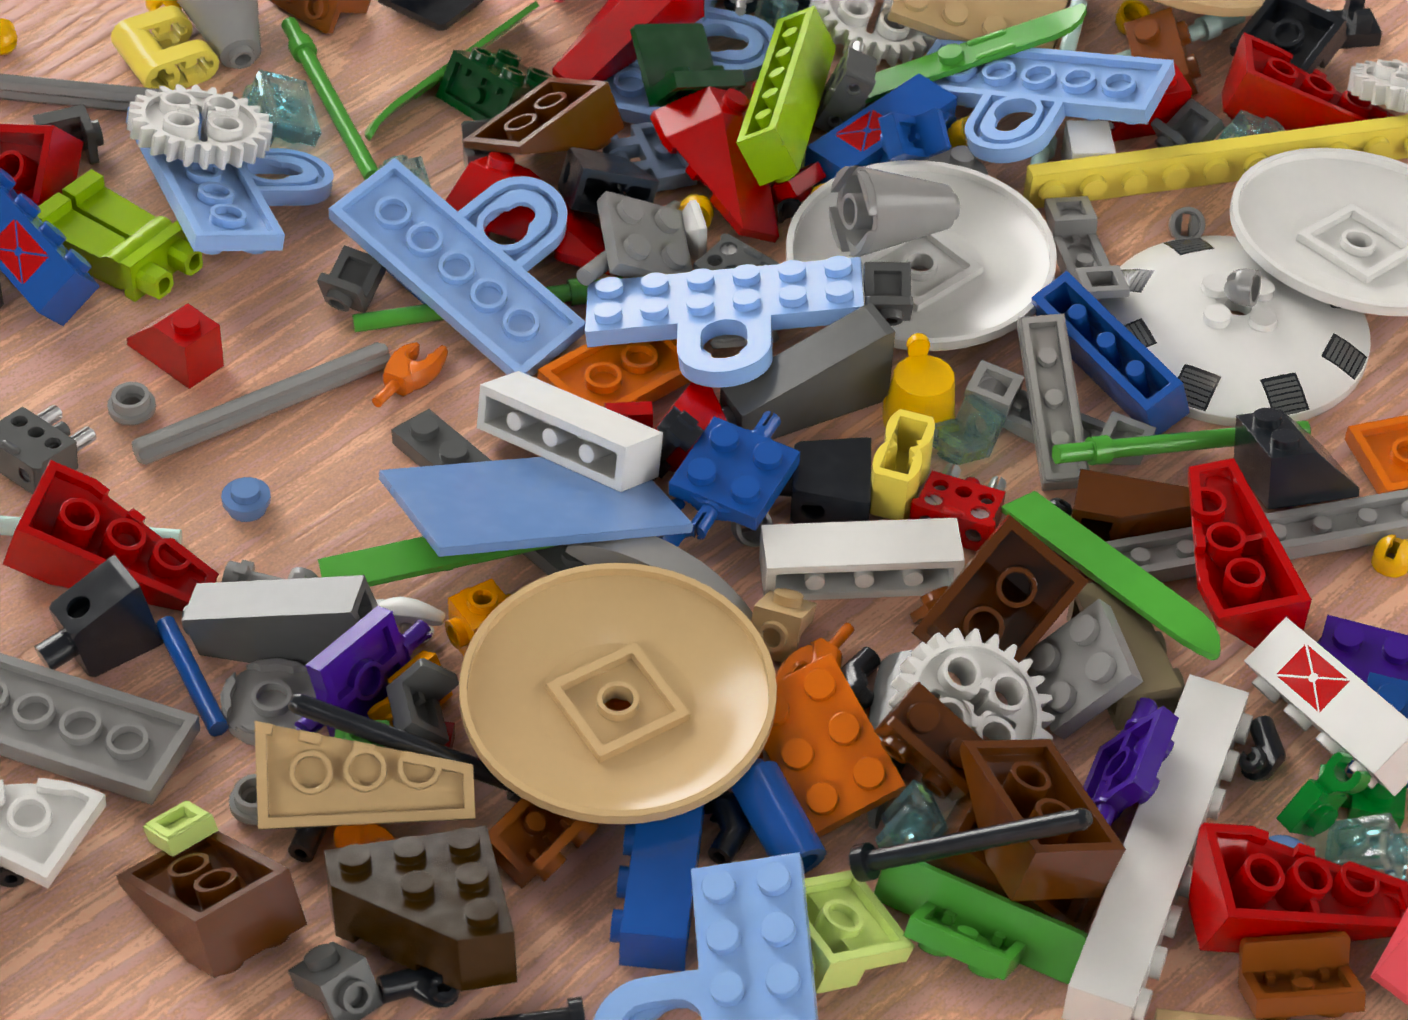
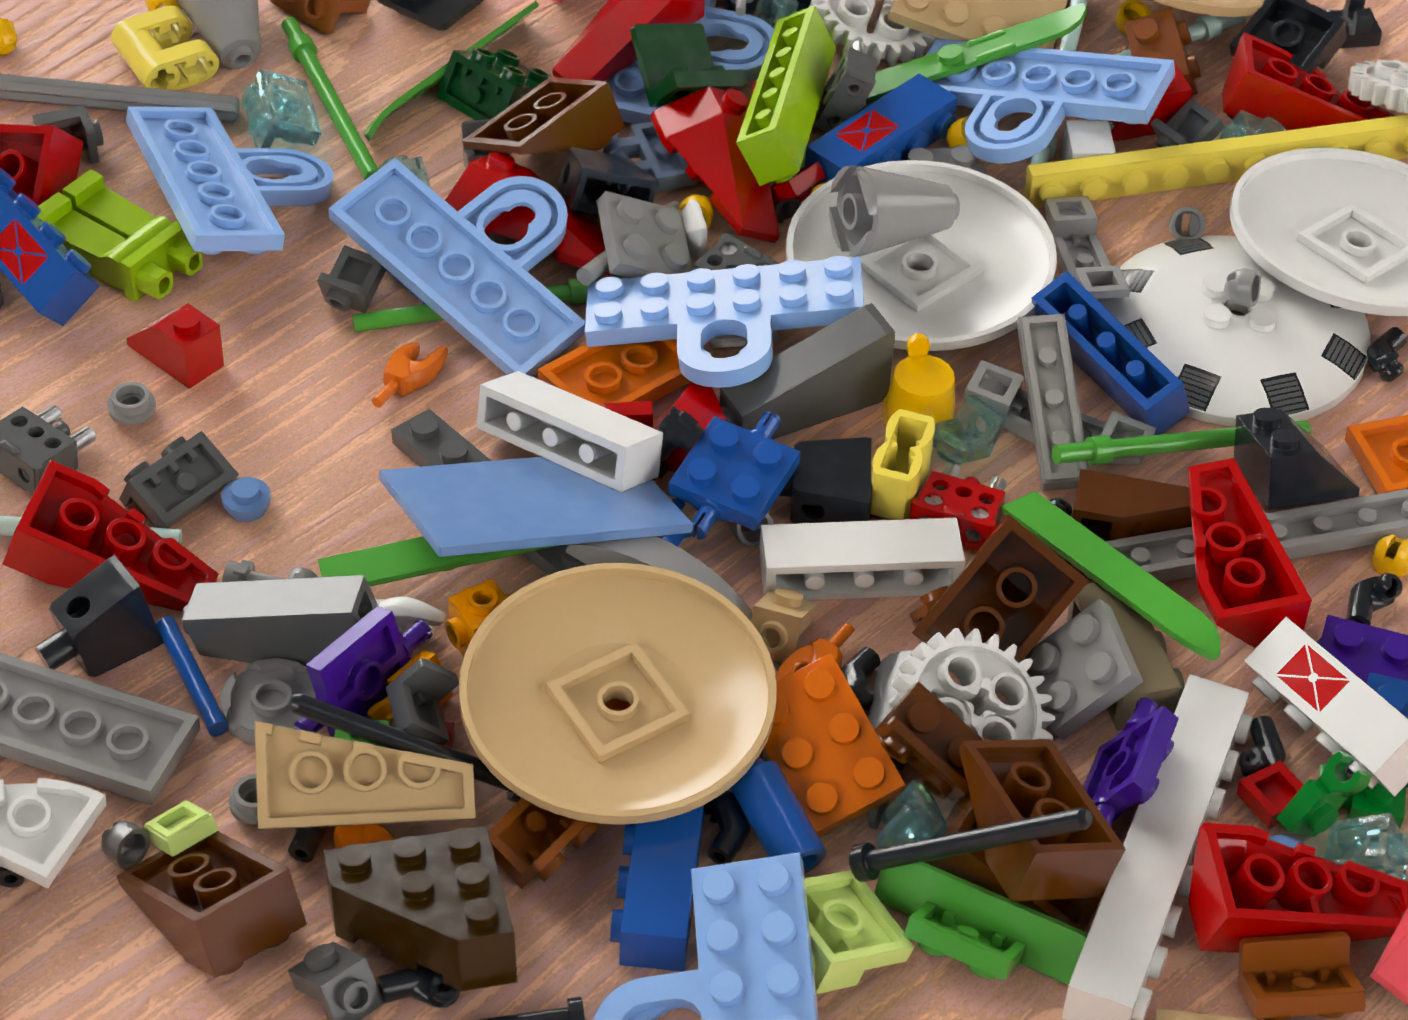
(126, 835): none -> flat silver hinge
(171, 123): white gear -> none
(179, 481): none -> dark grey bracket
(260, 403): light grey axle -> none
(889, 290): dark grey bracket -> none
(914, 136): blue bracket -> none
(1269, 792): none -> red plate
(1372, 595): none -> black arm
(1383, 354): none -> black arm

